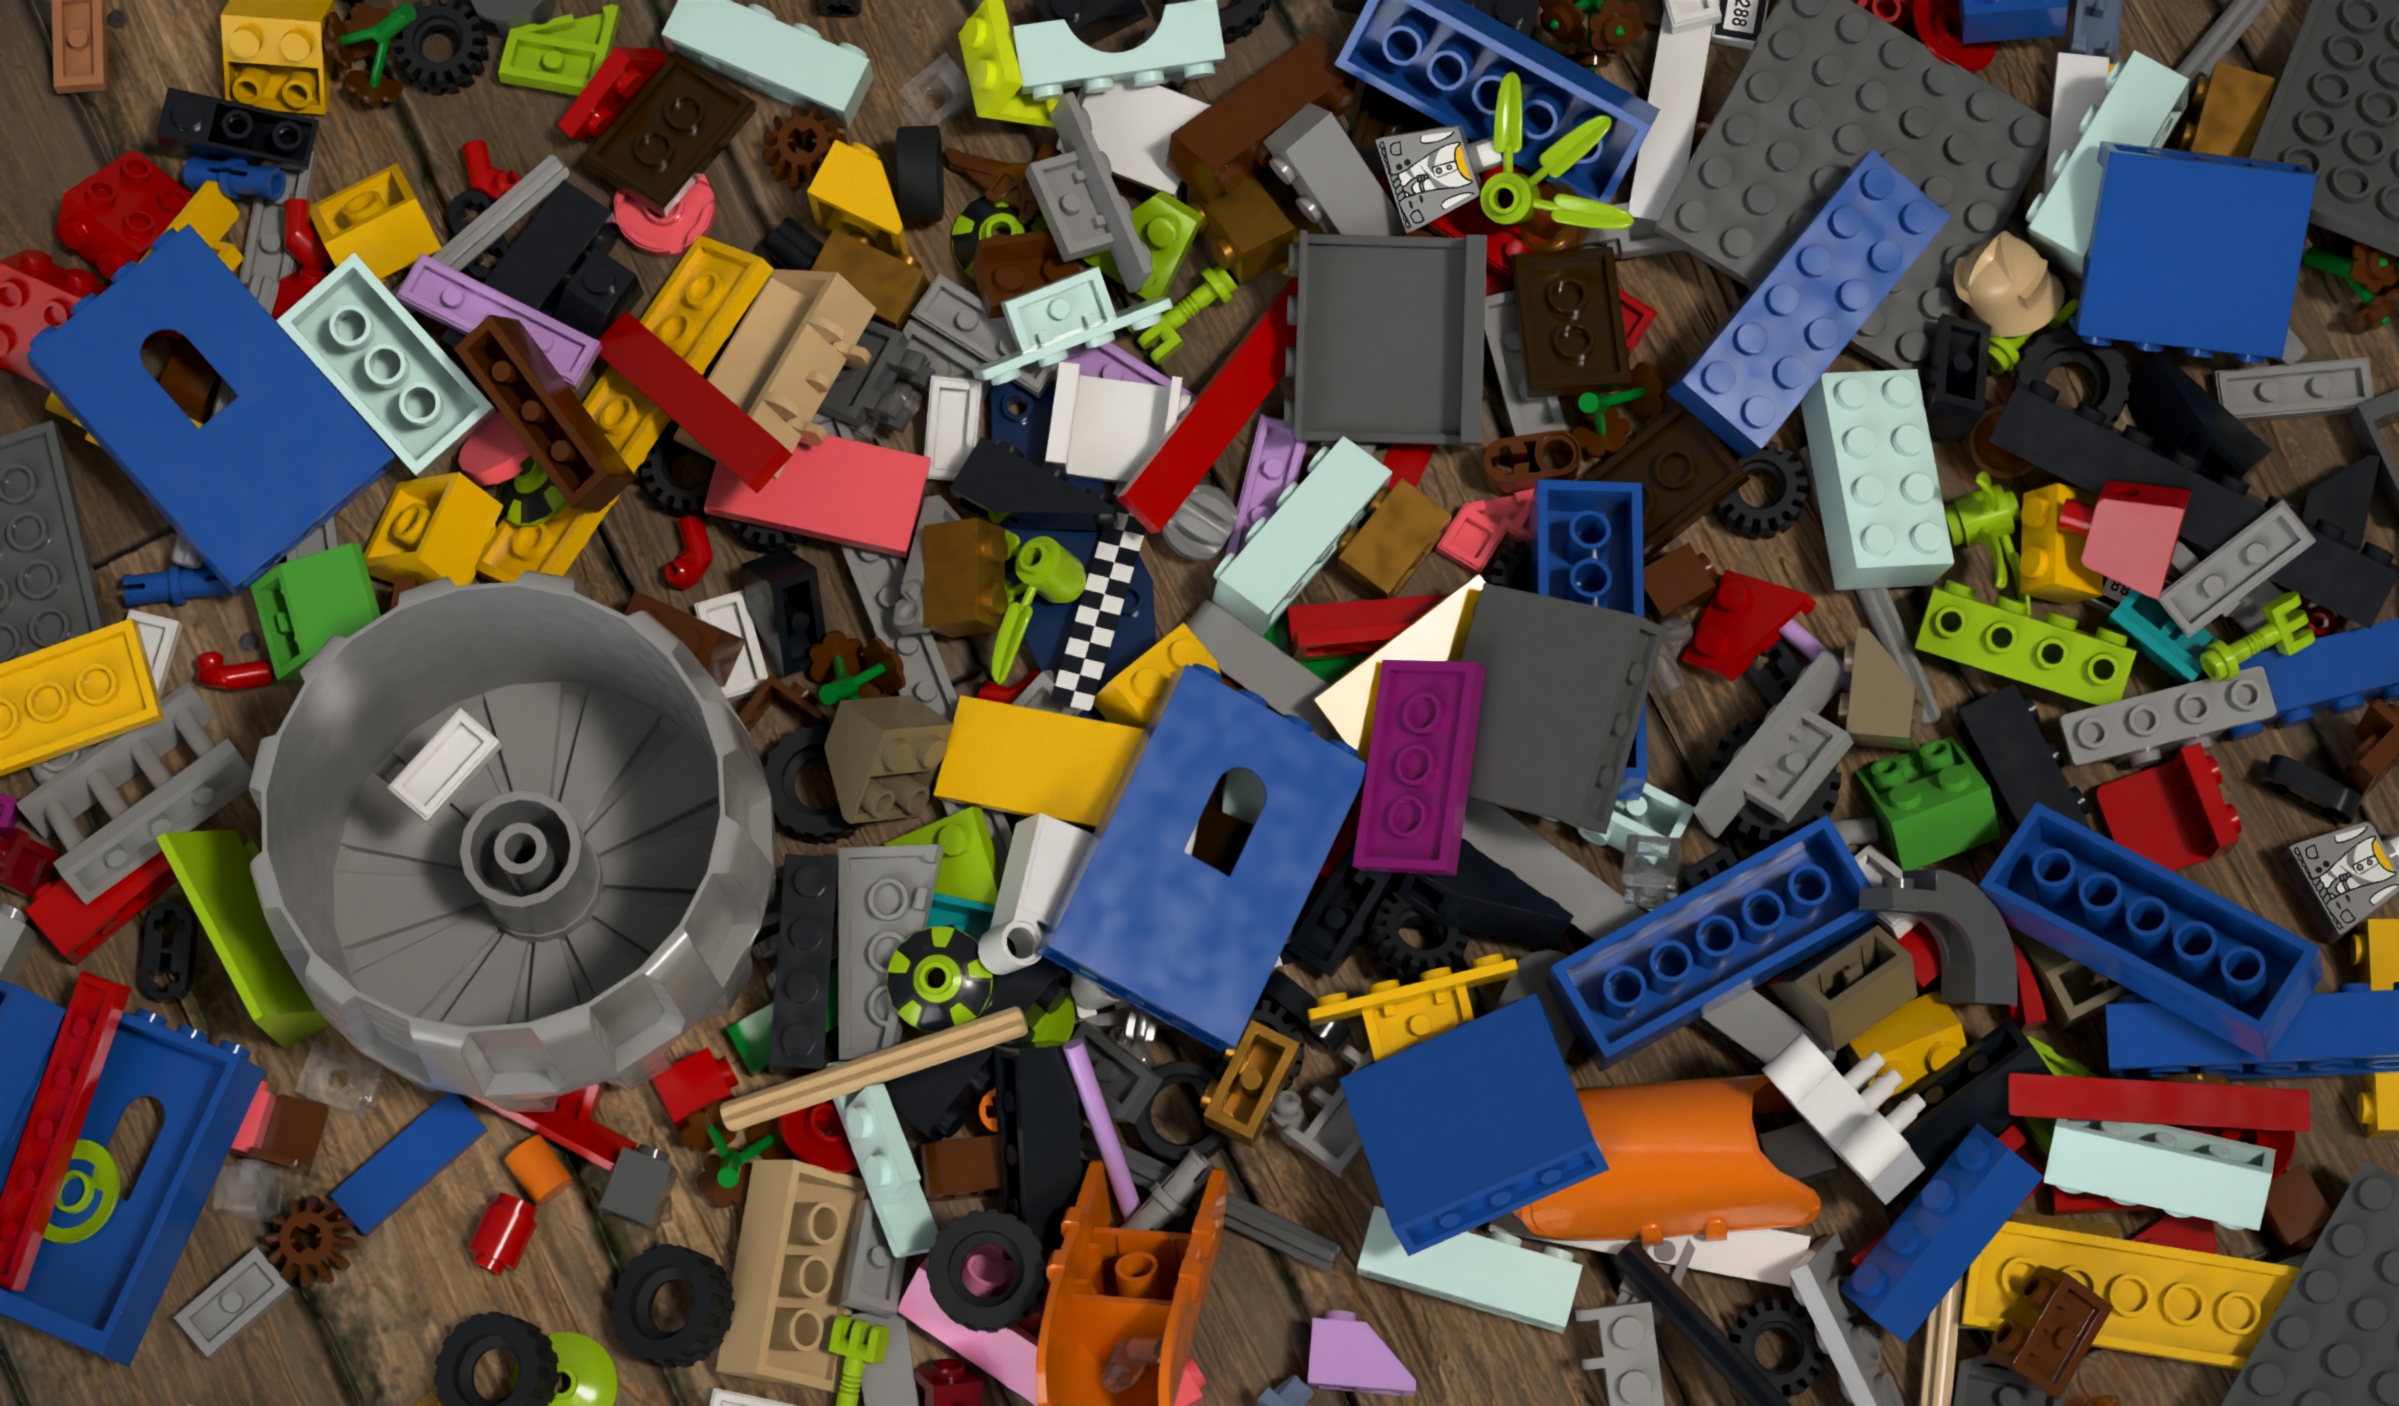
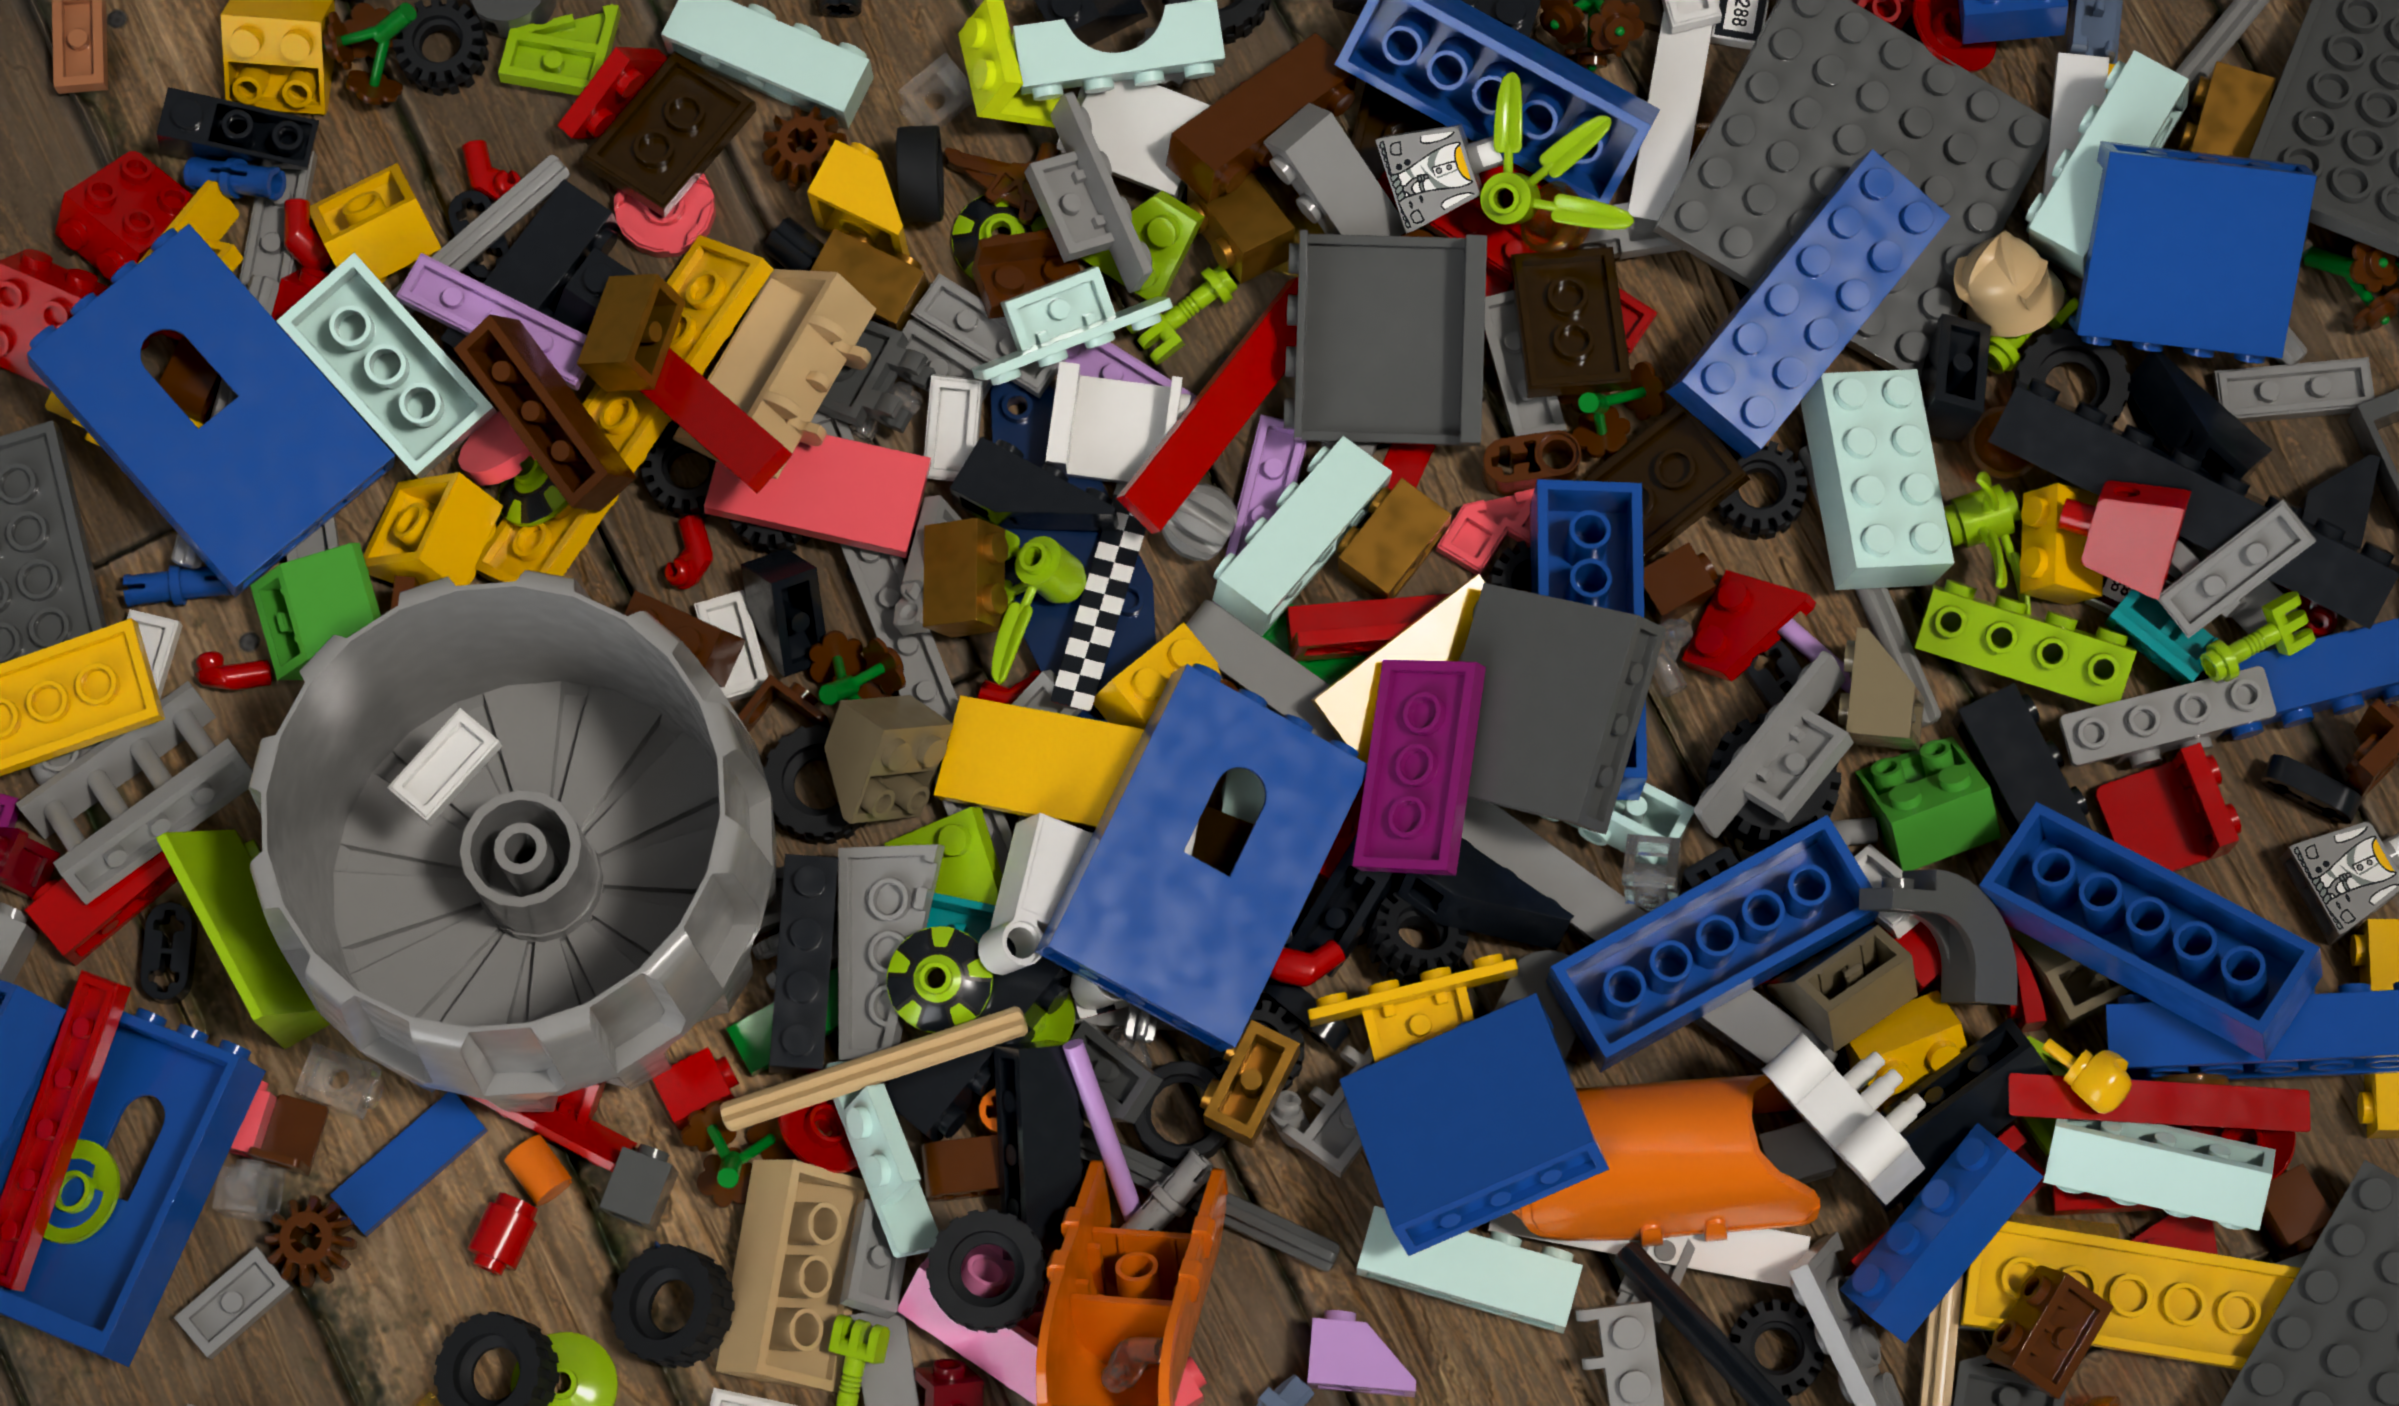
(631, 332): none -> pearl gold brick
(1306, 968): none -> red arm
(2095, 1079): none -> yellow piece

